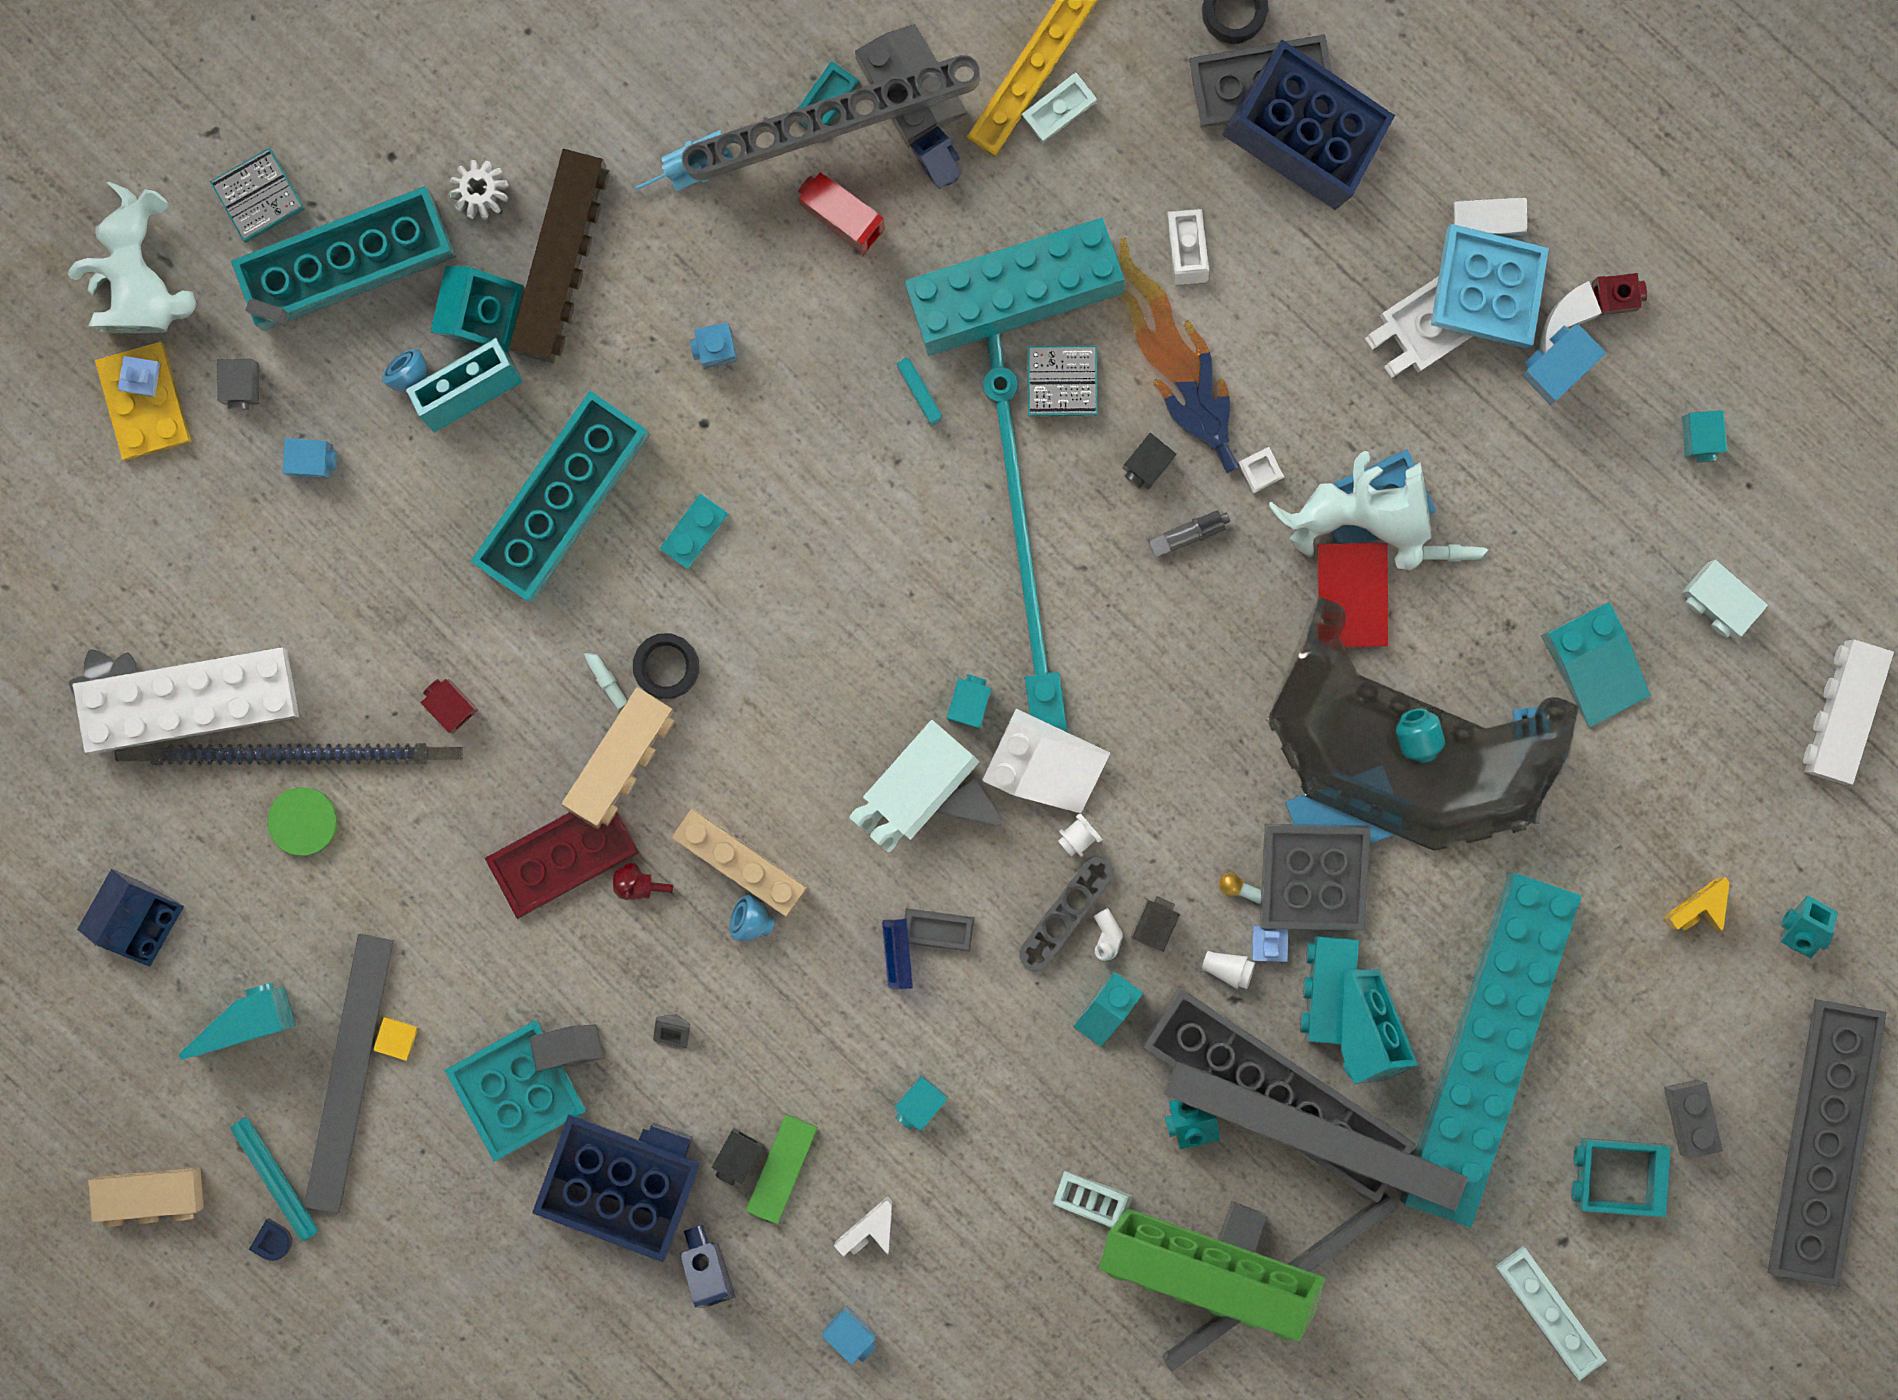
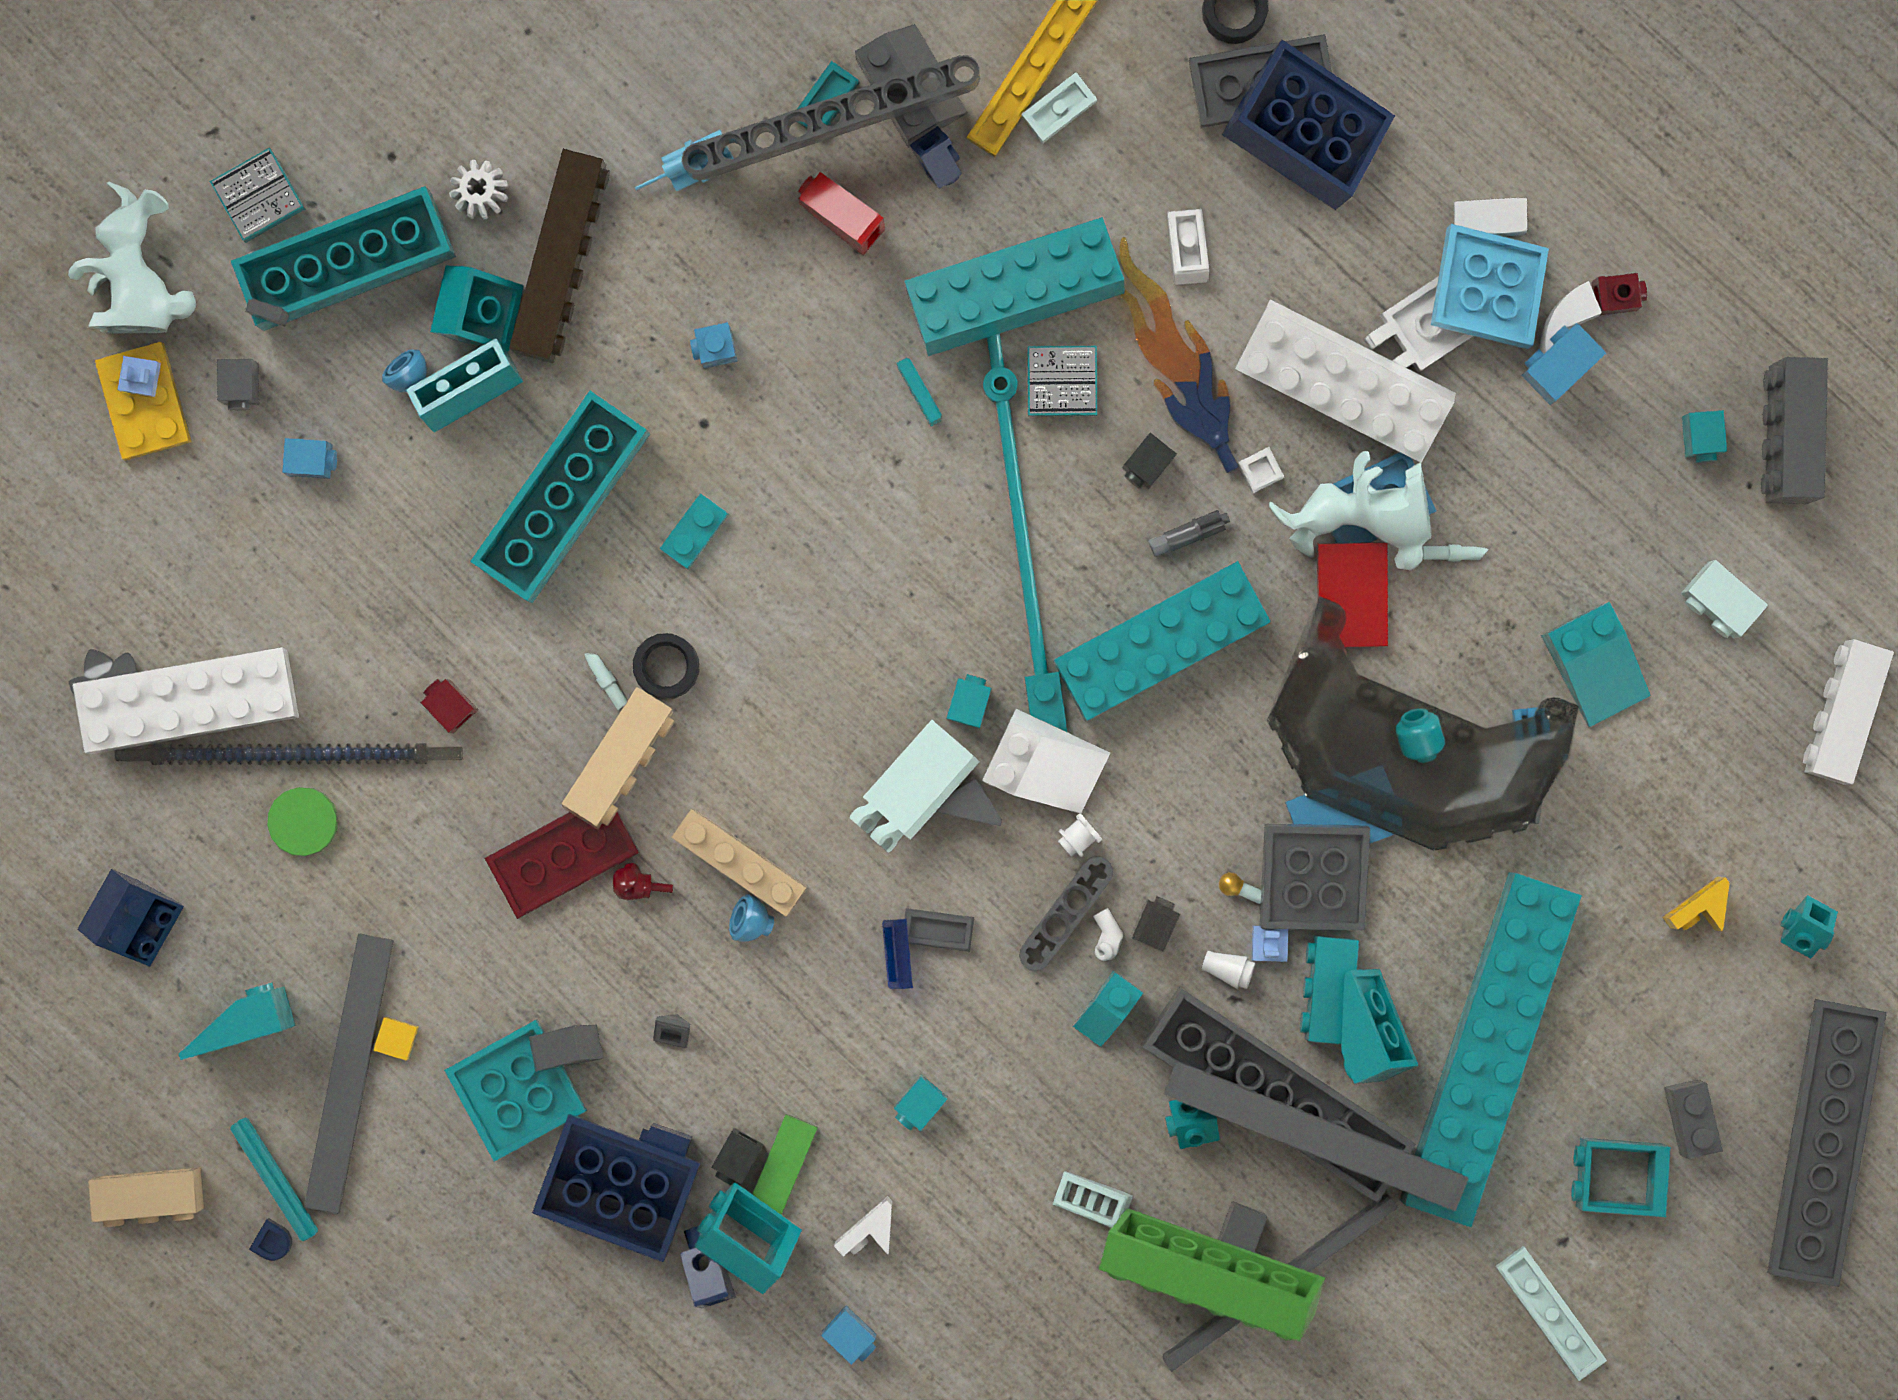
(758, 1219): none -> teal window
(1161, 641): none -> teal brick
(1346, 381): none -> white brick
(1795, 430): none -> dark grey brick

